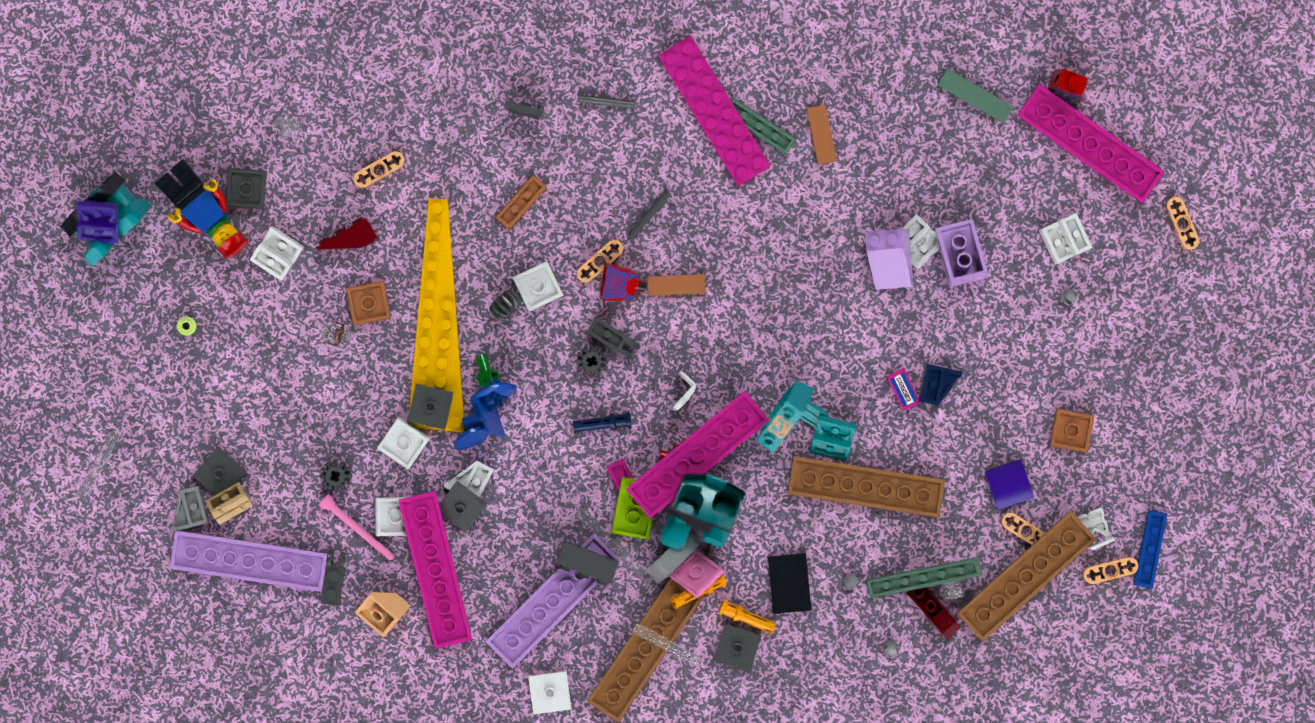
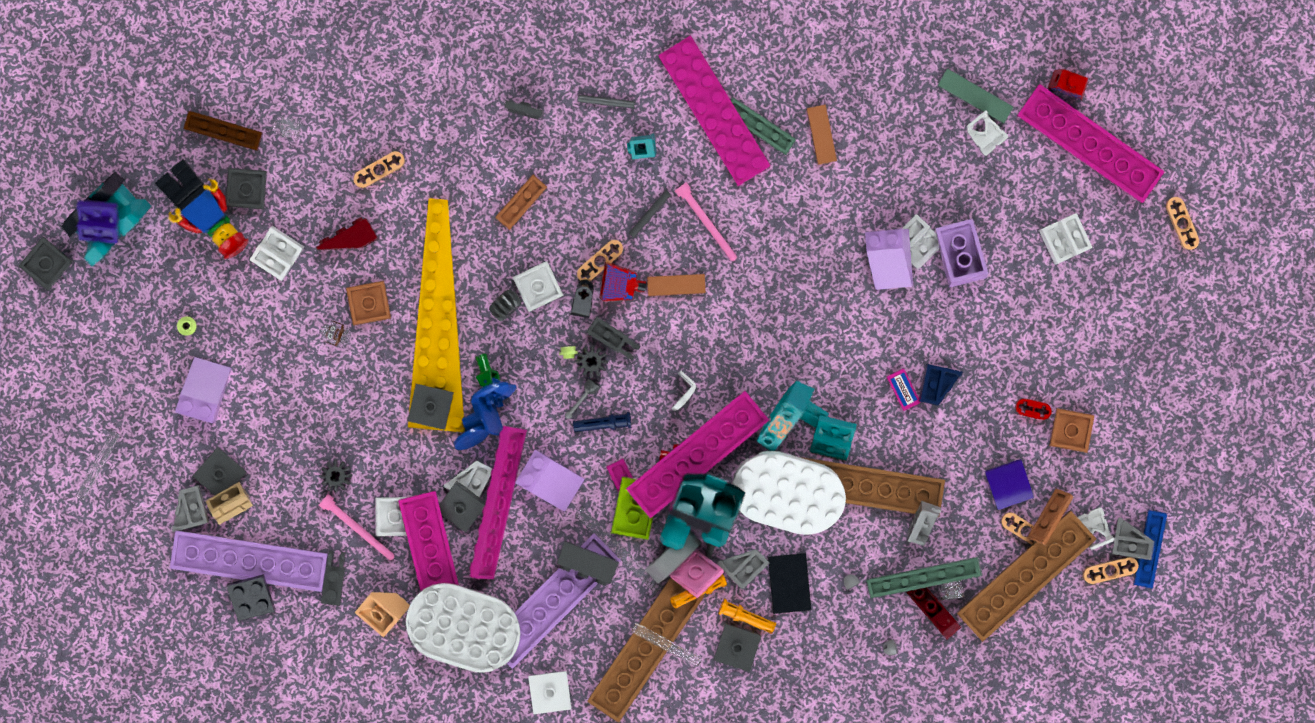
(45, 263): none -> dark grey plate
(203, 390): none -> lavender slope
(223, 130): none -> reddish brown plate
(250, 597): none -> black plate
(403, 443): white plate -> none
(463, 627): none -> white plate
(497, 503): none -> dark pink plate
(549, 480): none -> lavender slope
(568, 352): none -> yellowish green plate
(583, 301): none -> black piece
(590, 388): none -> hinge
(650, 147): none -> teal brick
(684, 191): none -> bright pink piece
(744, 567): none -> light grey wing
(790, 492): none -> white plate
(922, 523): none -> light grey hinge
(990, 138): none -> white piece
(1031, 413): none -> red beam
(1050, 516): none -> nougat tile
(1069, 296): light grey hinge -> none
(1132, 542): none -> light grey wing

